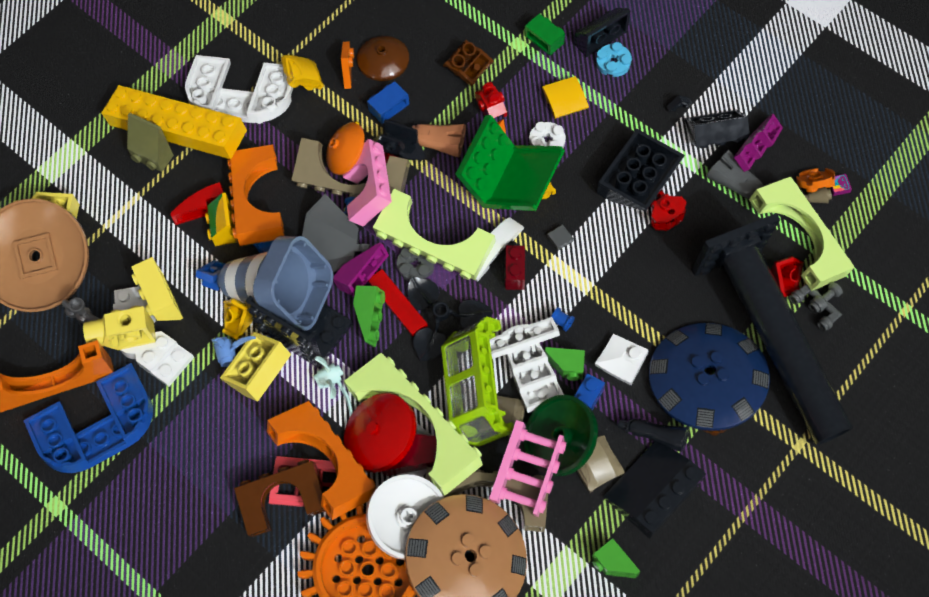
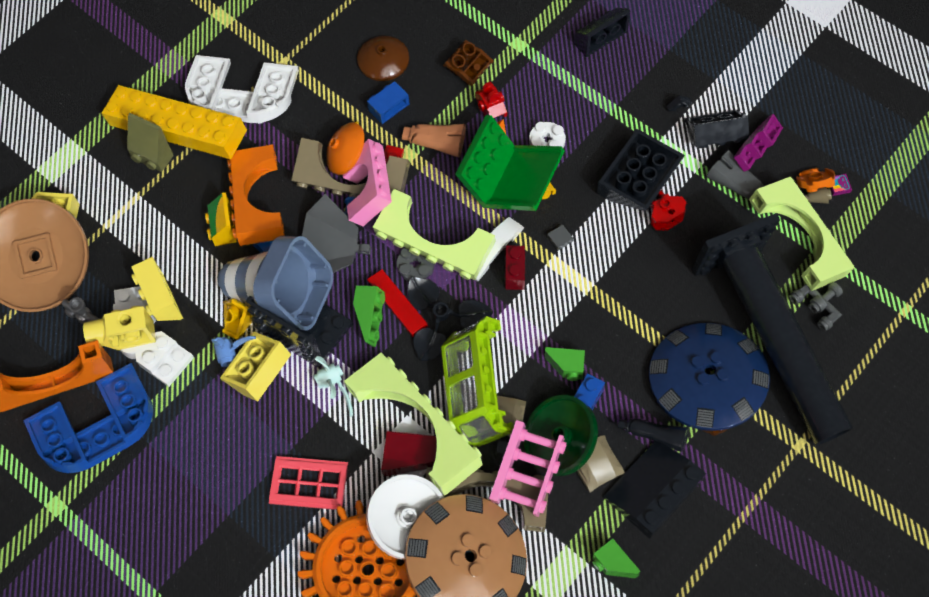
(196, 205): red slope -> none
(209, 274): blue slope -> none
(252, 495): reddish brown arch -> none
(301, 72): yellow slope -> none
(306, 426): orange arch -> none
(347, 62): orange wing -> none
(360, 269): magenta slope -> none
(380, 432): red dish -> none
(400, 141): black piece -> none
(529, 361): white slope -> none
(544, 34): green piece -> none
(562, 319): blue bush -> none
(565, 97): yellow slope -> none
(613, 68): medium azure plate -> none
(622, 359): white plate -> none
(787, 274): red slope -> none

